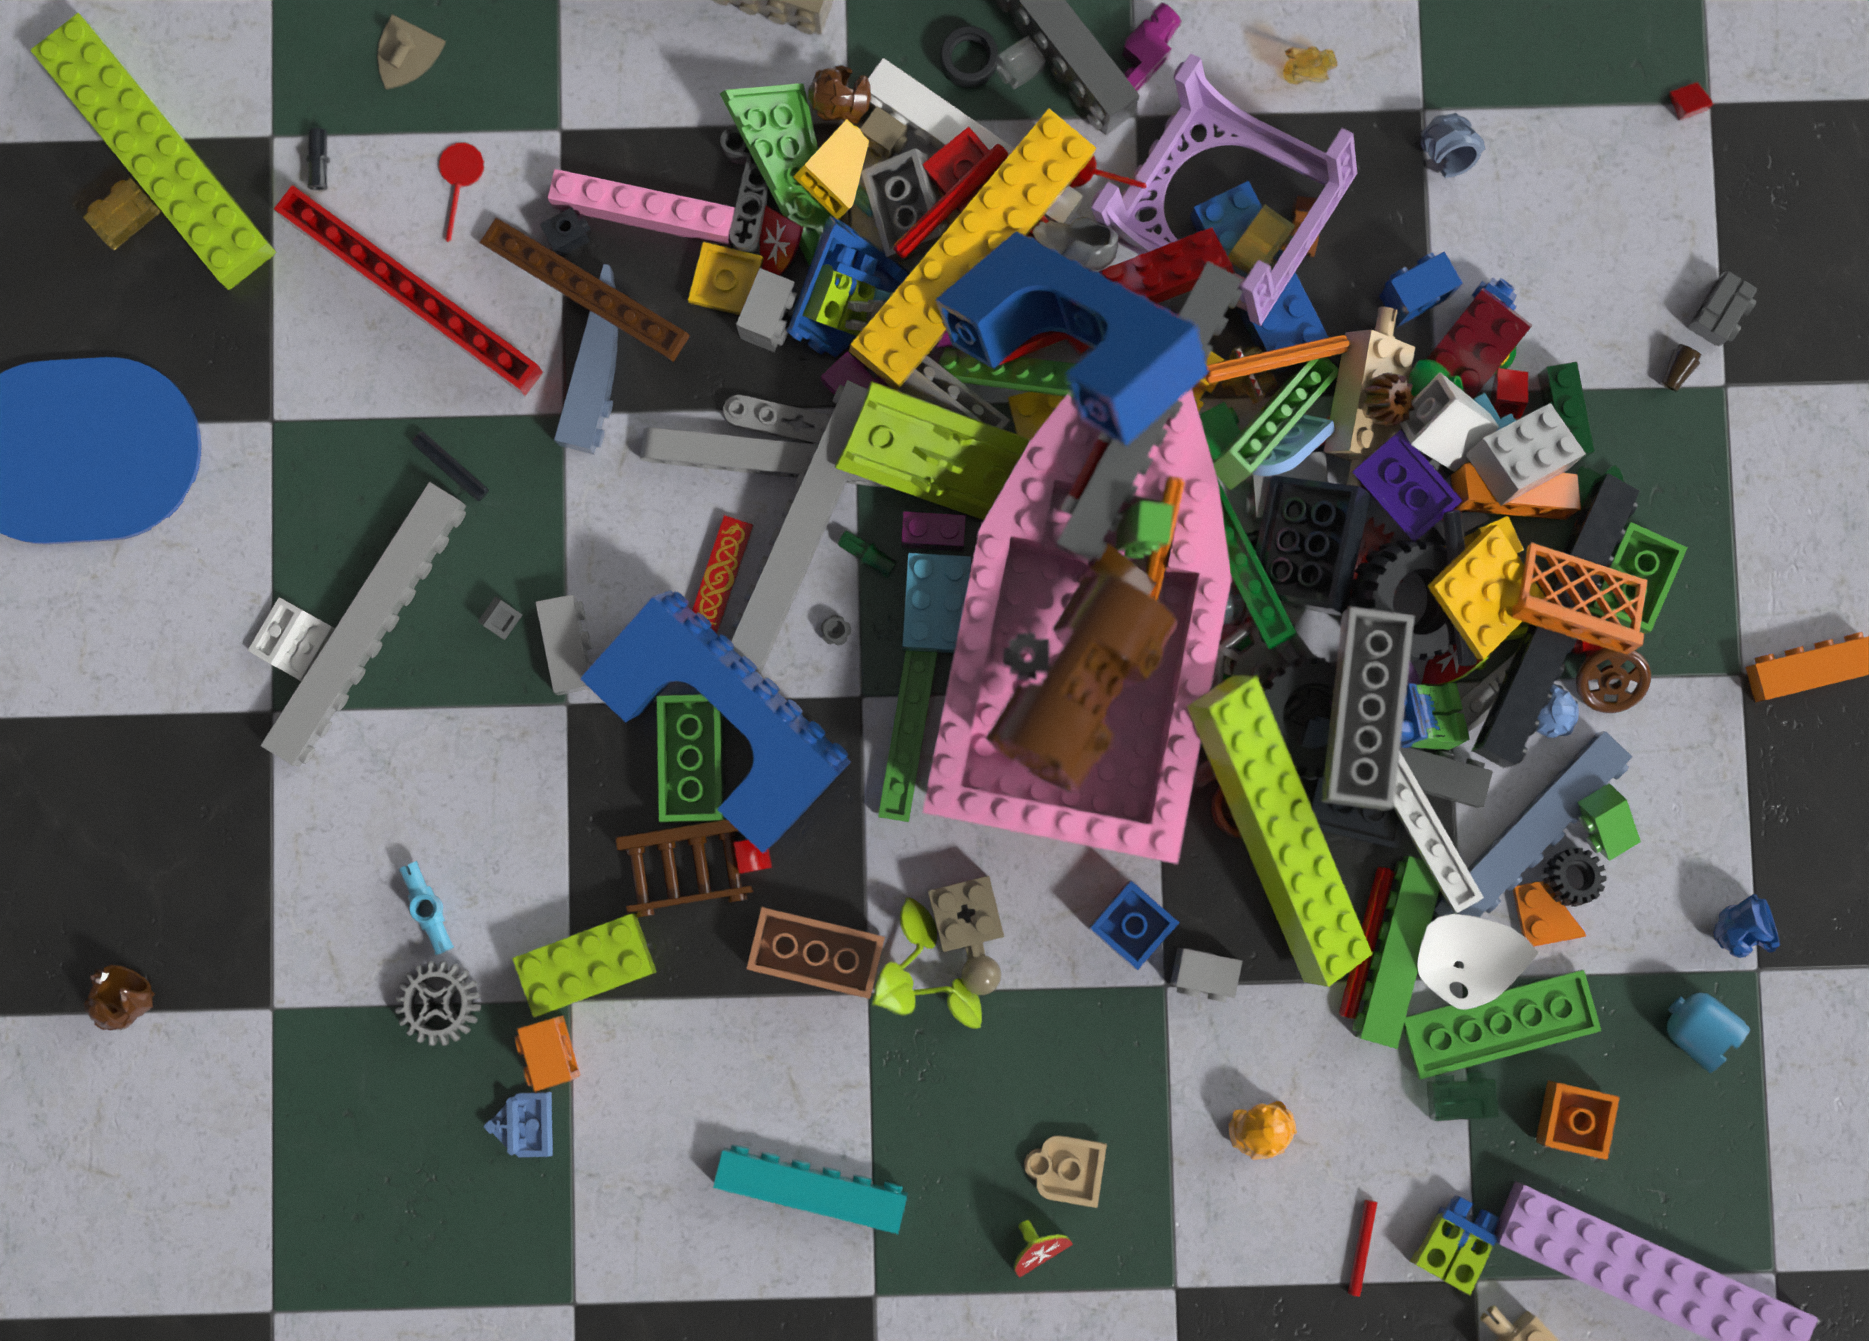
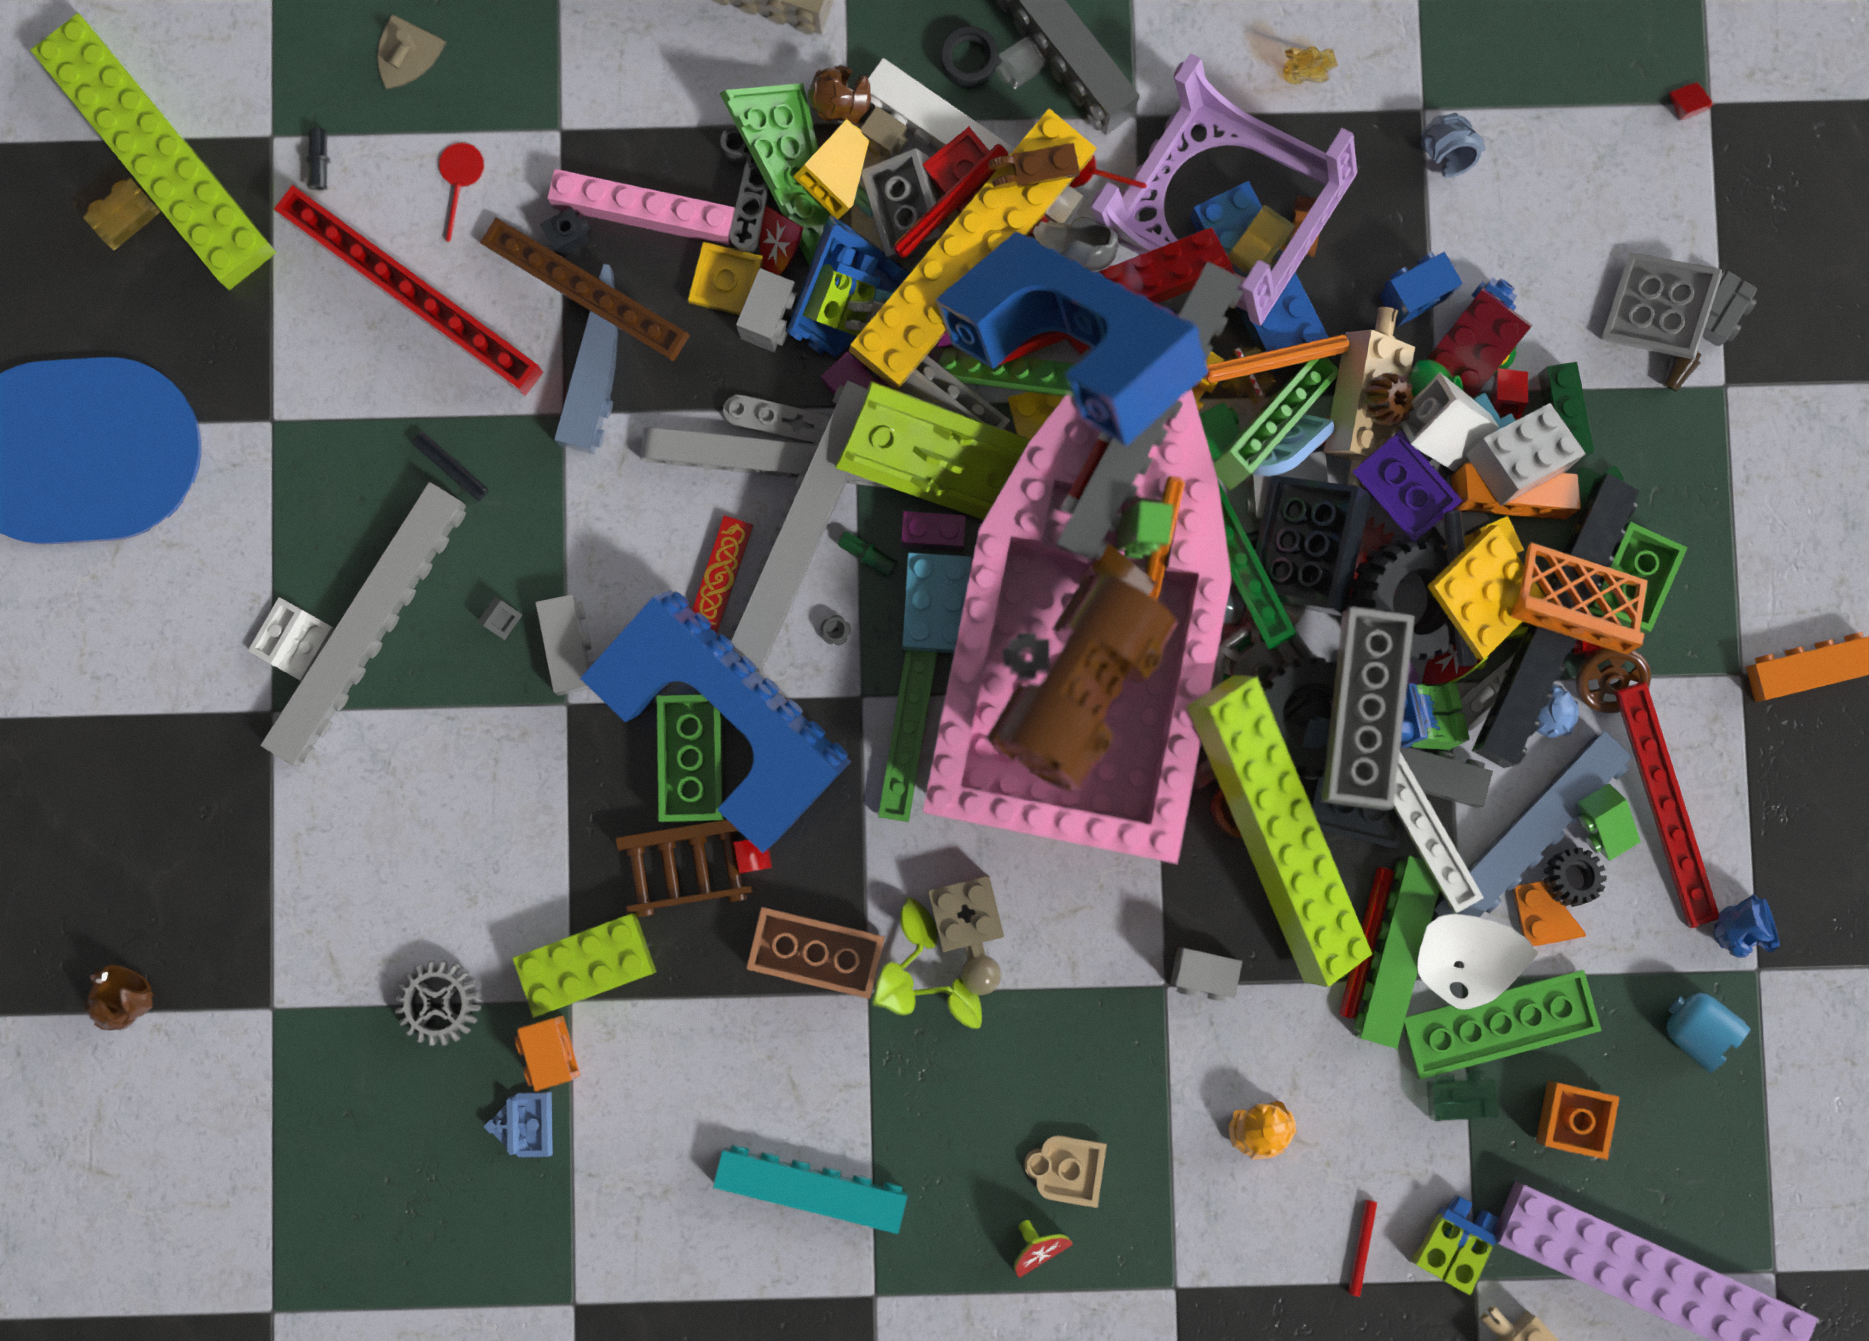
(418, 893): medium azure pin -> none
(1037, 166): none -> reddish brown hinge
(1133, 925): blue brick -> none
(1148, 45): magenta plate -> none
(1662, 305): none -> light grey plate
(1667, 804): none -> red tile

